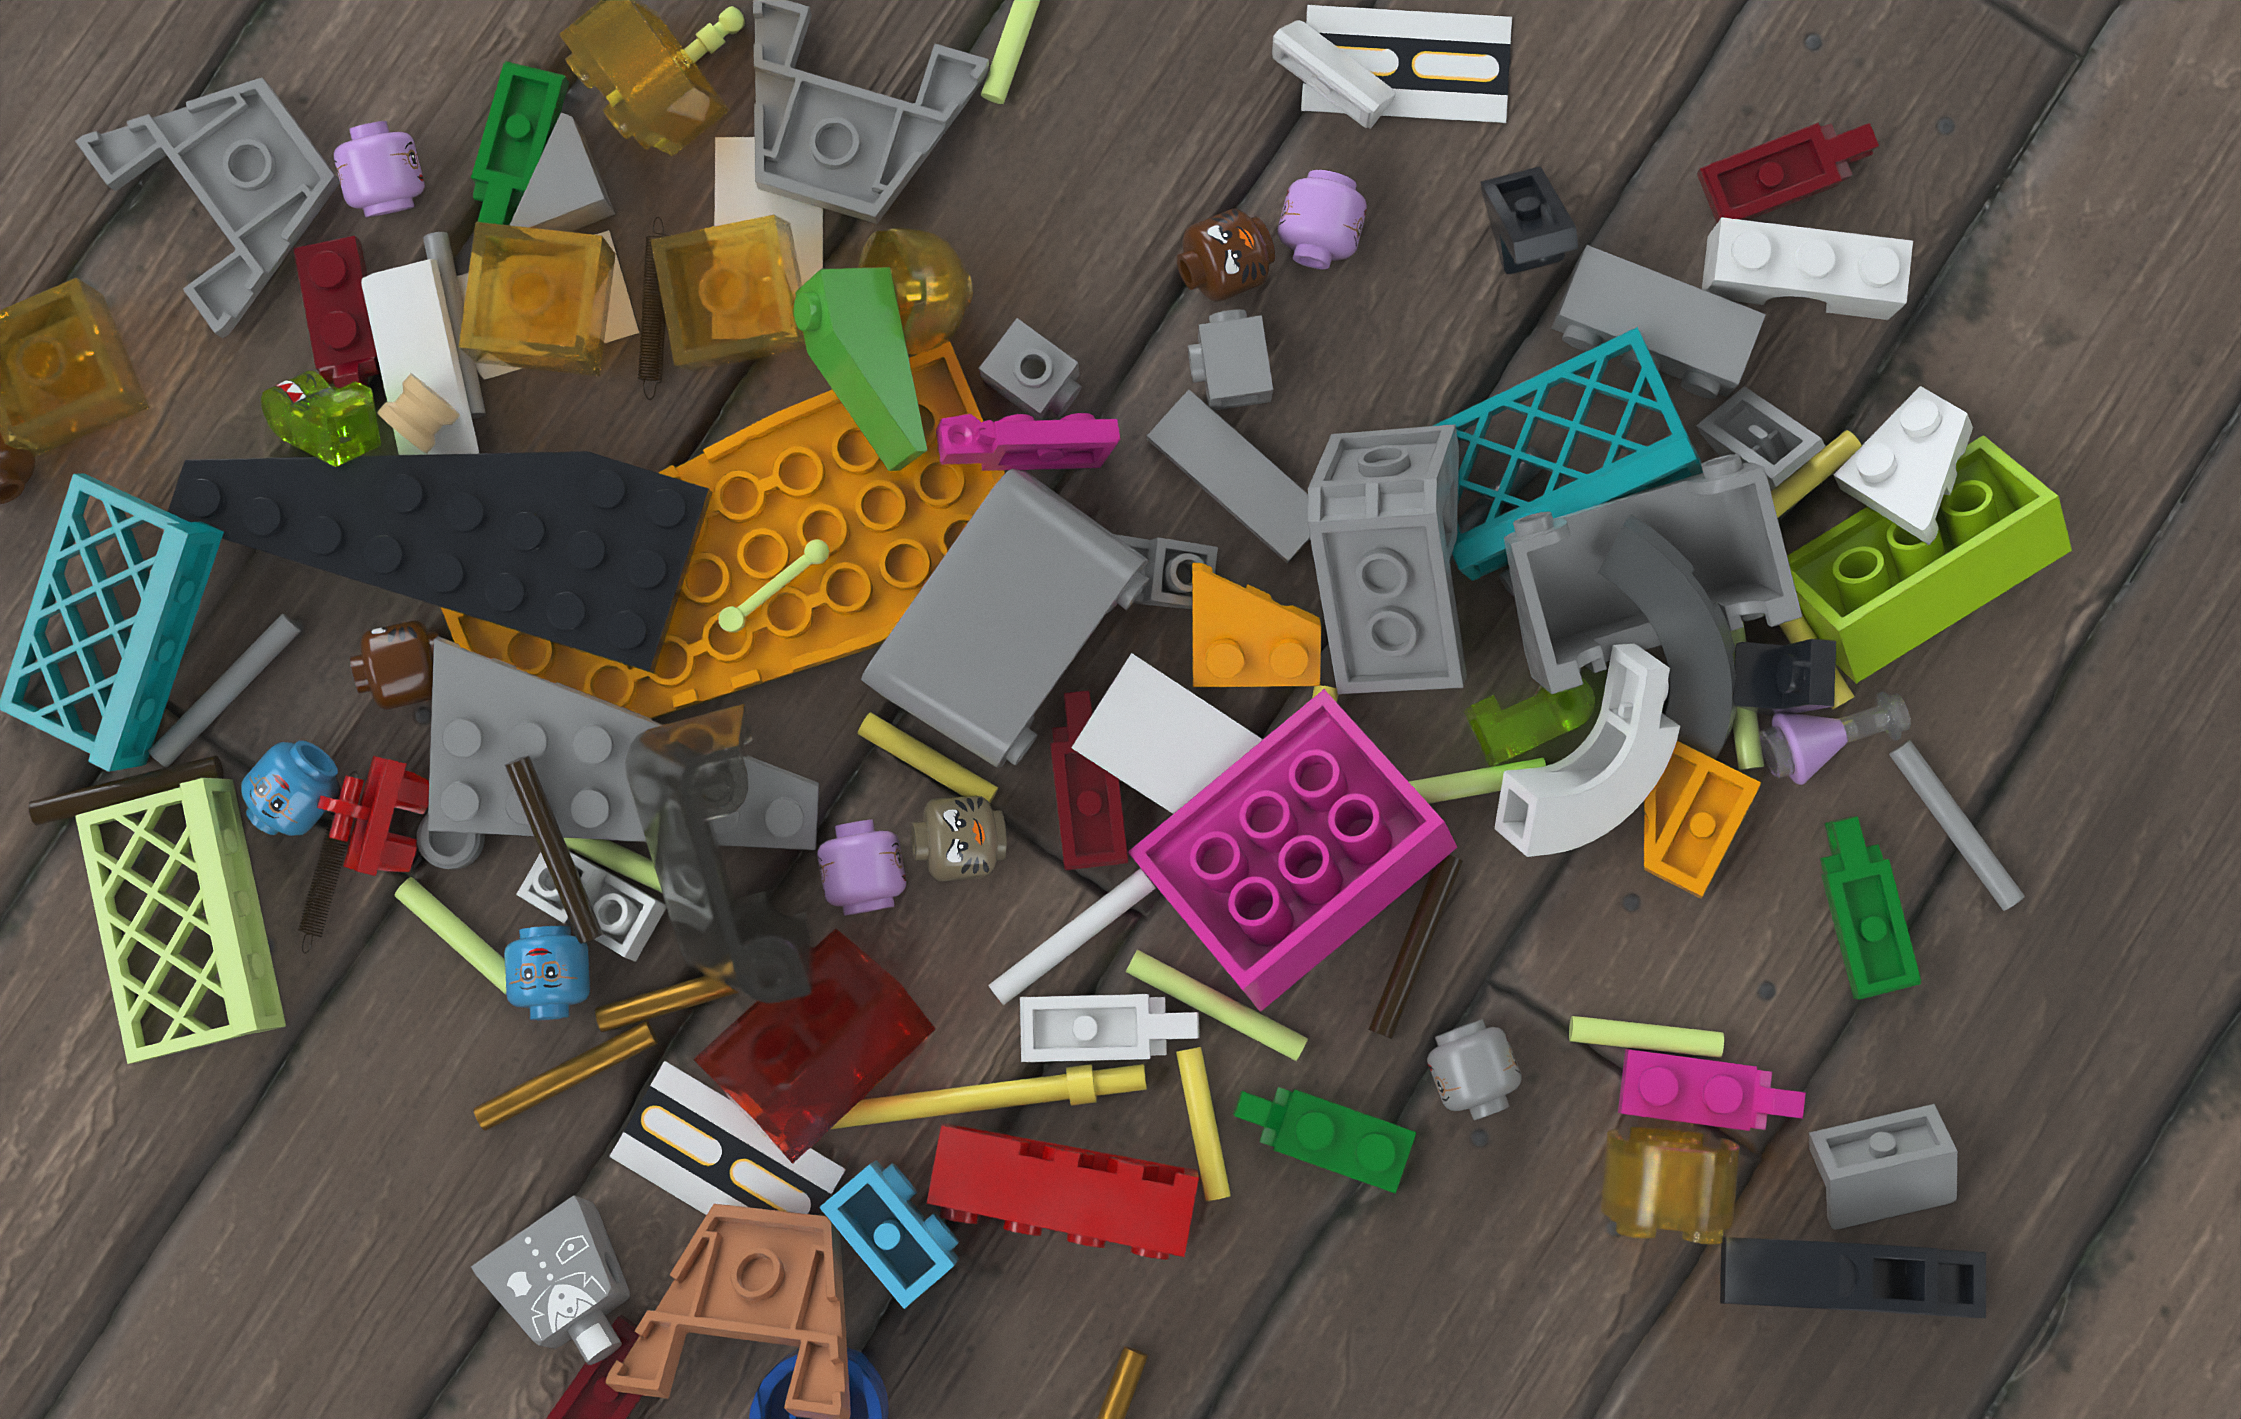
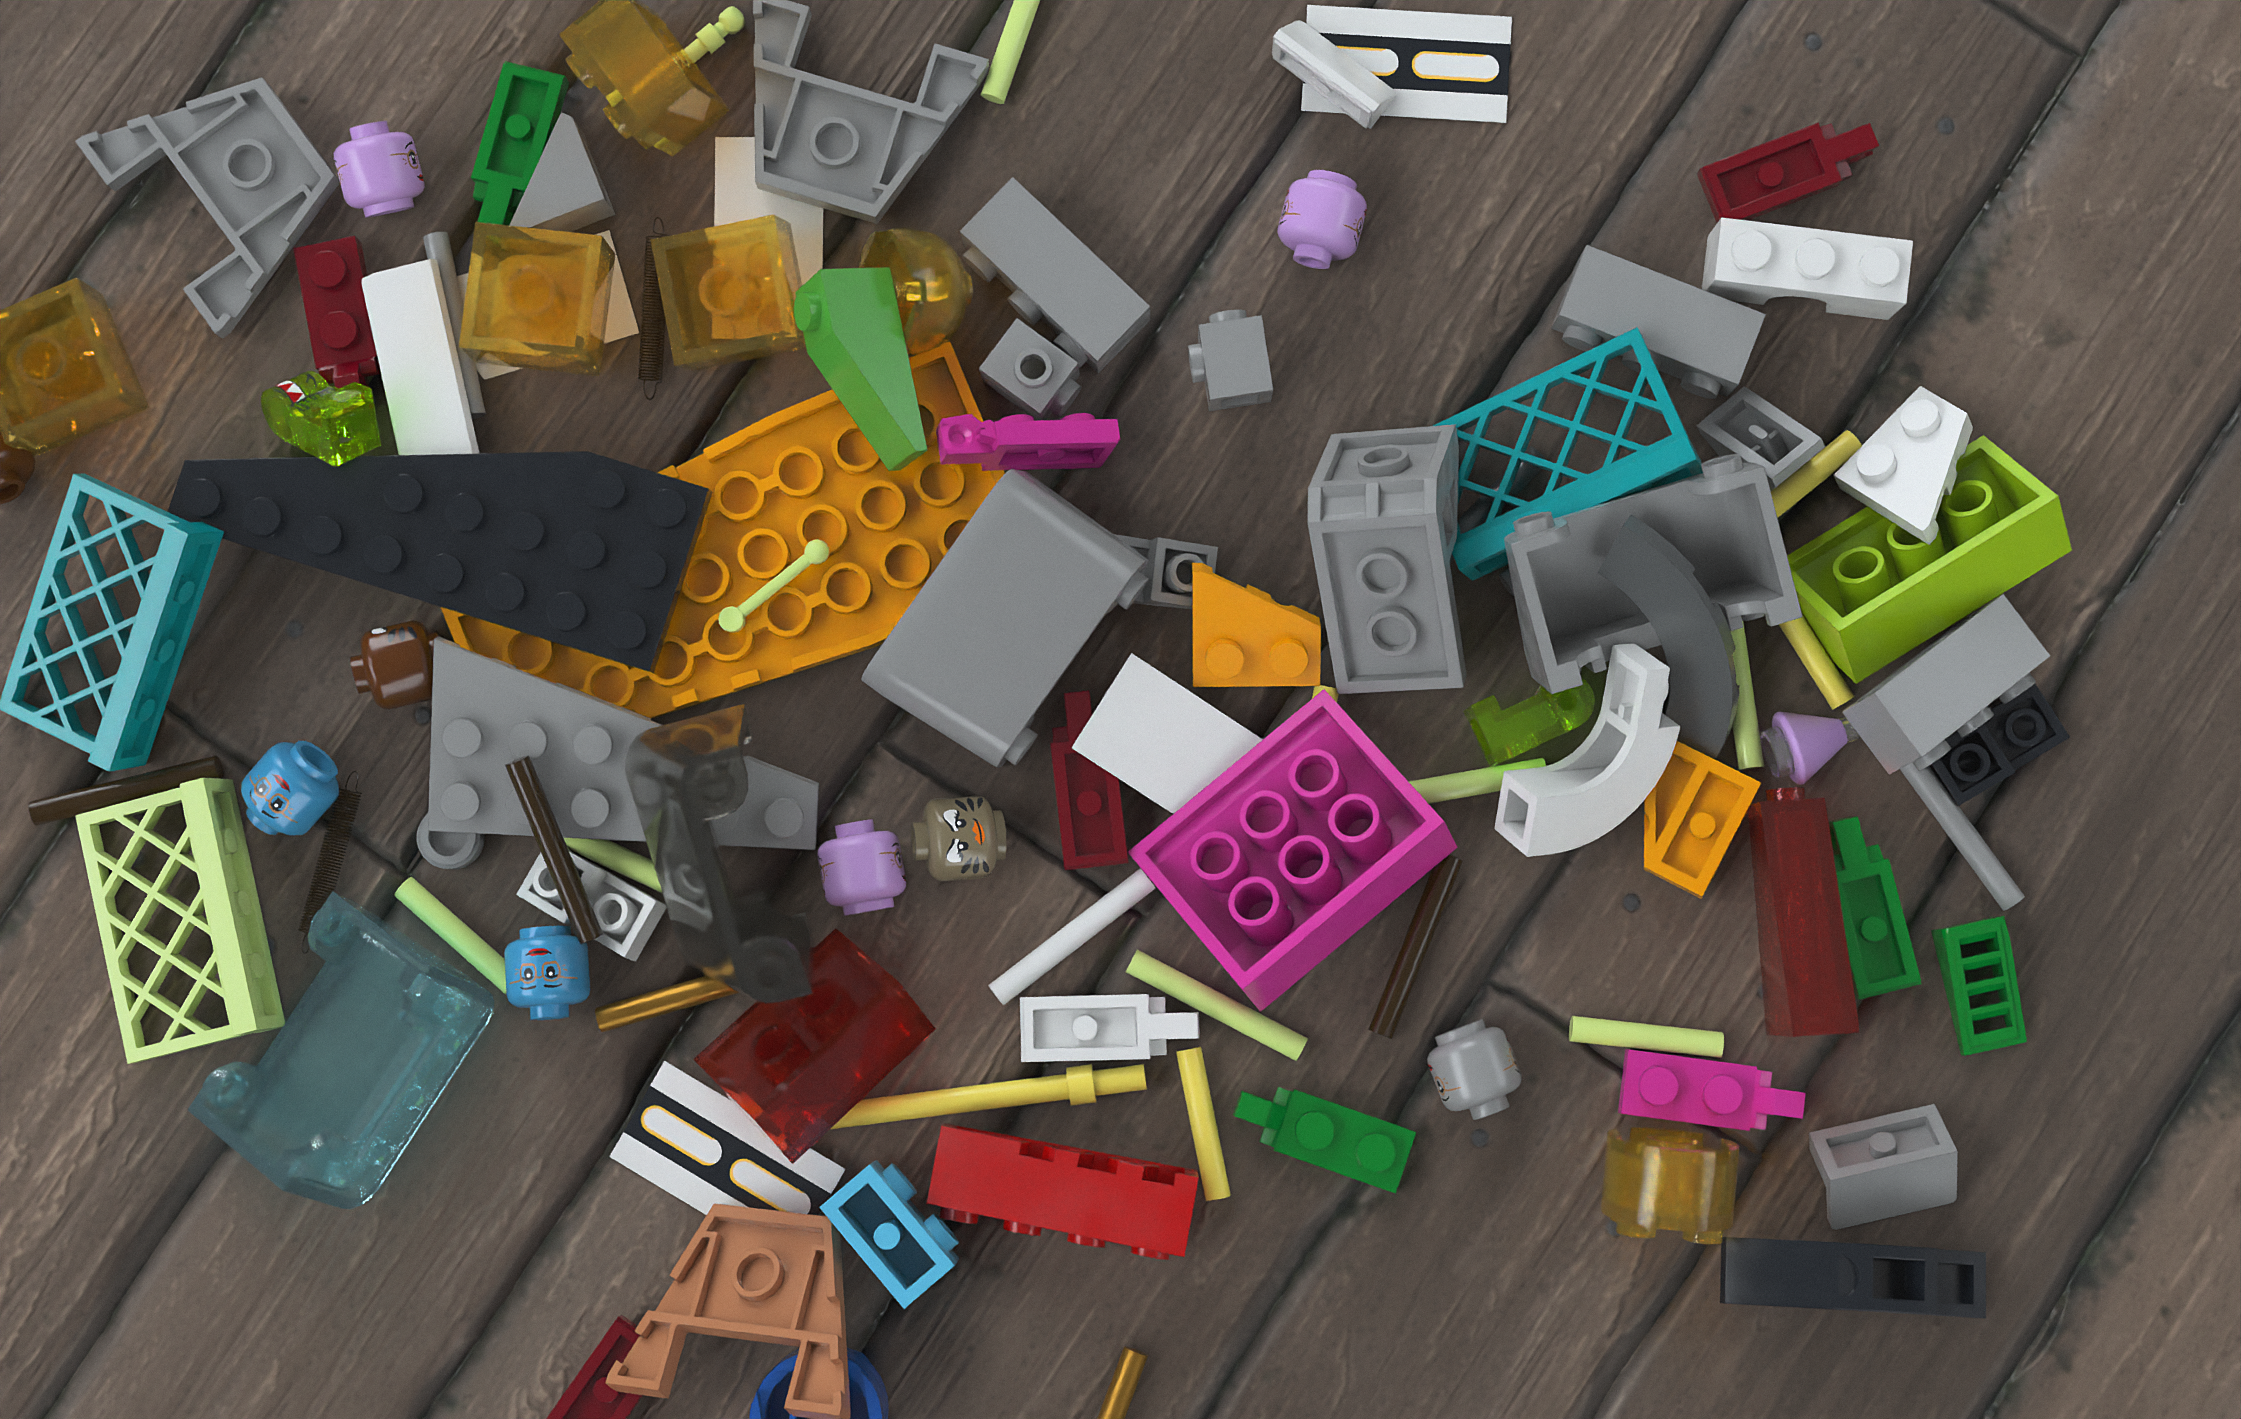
(224, 690): light grey bar -> none
(351, 1062): none -> clear light blue windscreen
(371, 844): red hips -> none
(418, 413): tan wheel -> none
(560, 1280): light grey torso -> none
(565, 1075): pearl gold bar -> none
(925, 758): light yellow piece -> none
(1053, 277): none -> light grey brick
(1226, 255): reddish brown head -> none
(1234, 474): light grey tile -> none
(1528, 220): black slope -> none
(1785, 676): black slope -> none
(1799, 918): none -> clear red slope
(1948, 687): none -> light grey brick
(1952, 967): none -> green slope
(2000, 746): none -> black slope

